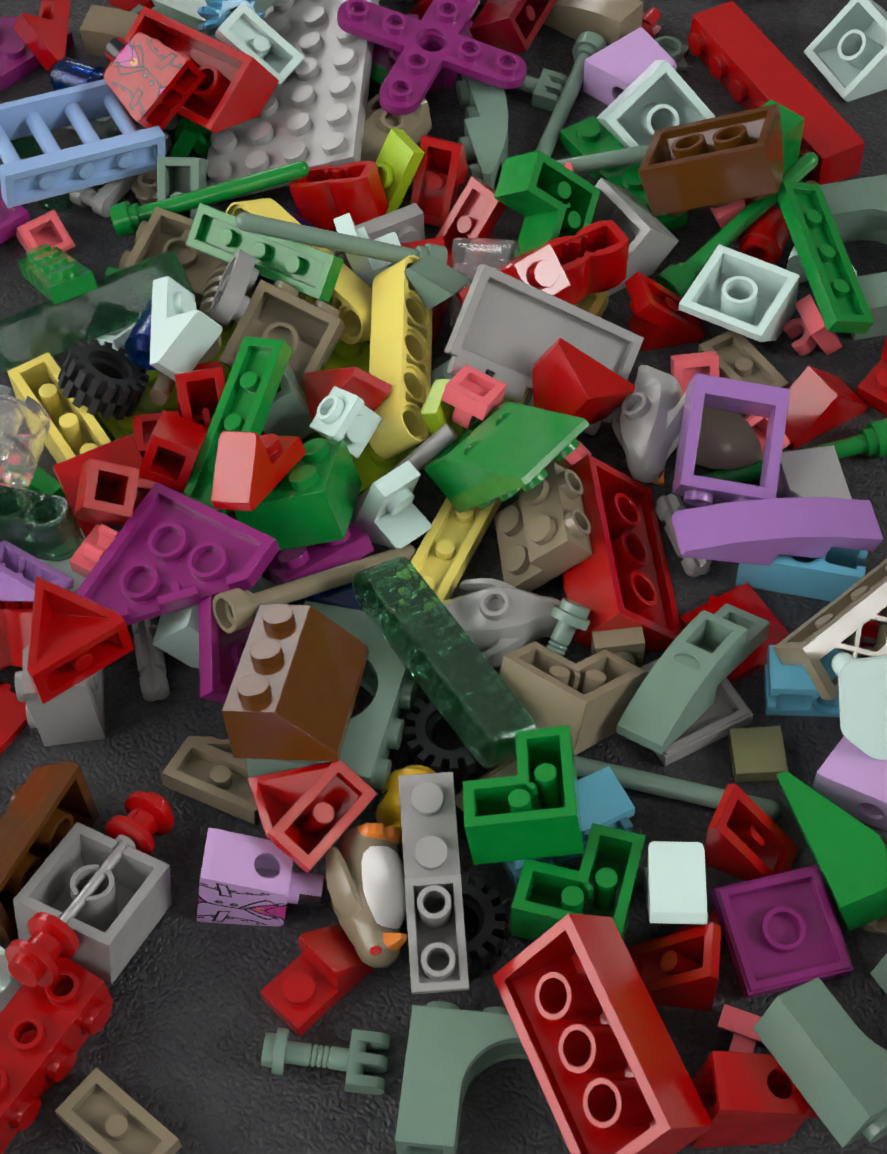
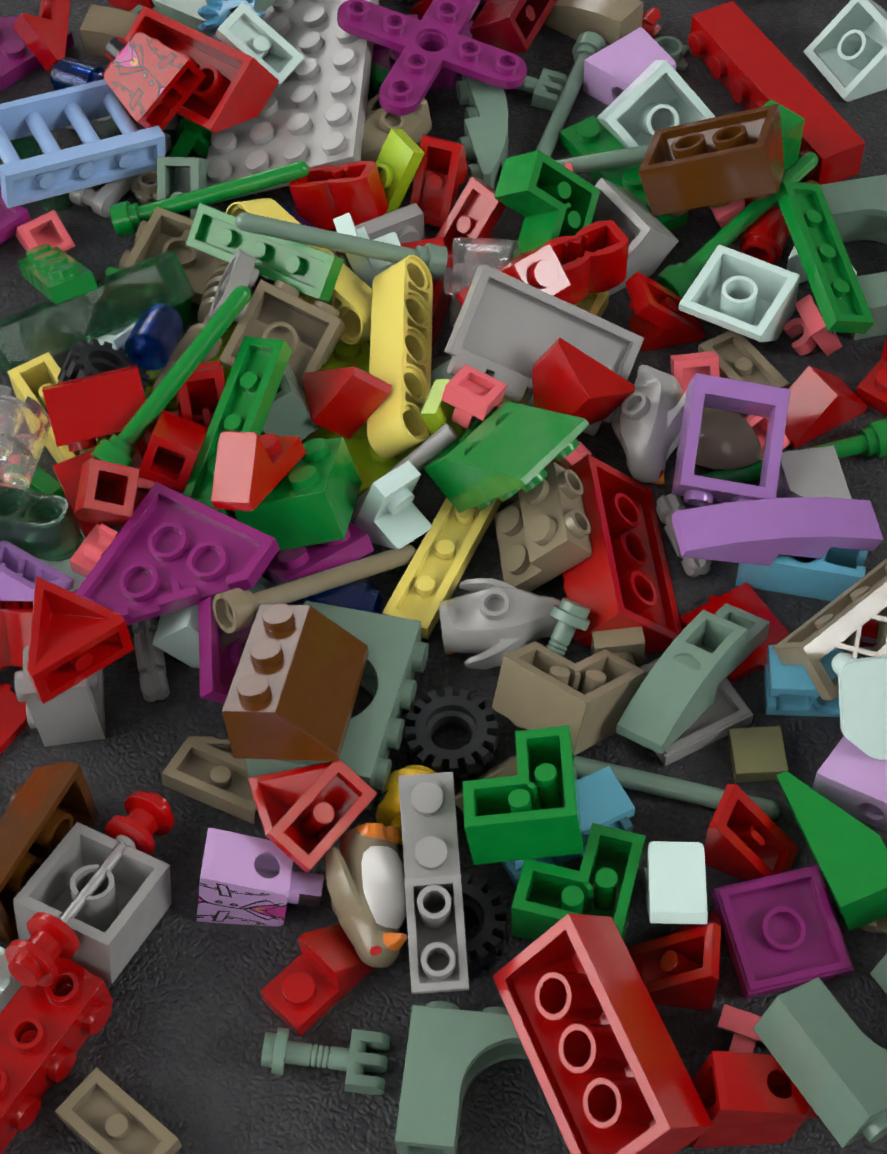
(93, 406): none -> red brick
(120, 448): none -> green piece
(178, 329): light aqua slope -> none
(346, 417): light aqua bracket -> none
(434, 280): sand green slope -> none
(442, 659): clear green beam -> none

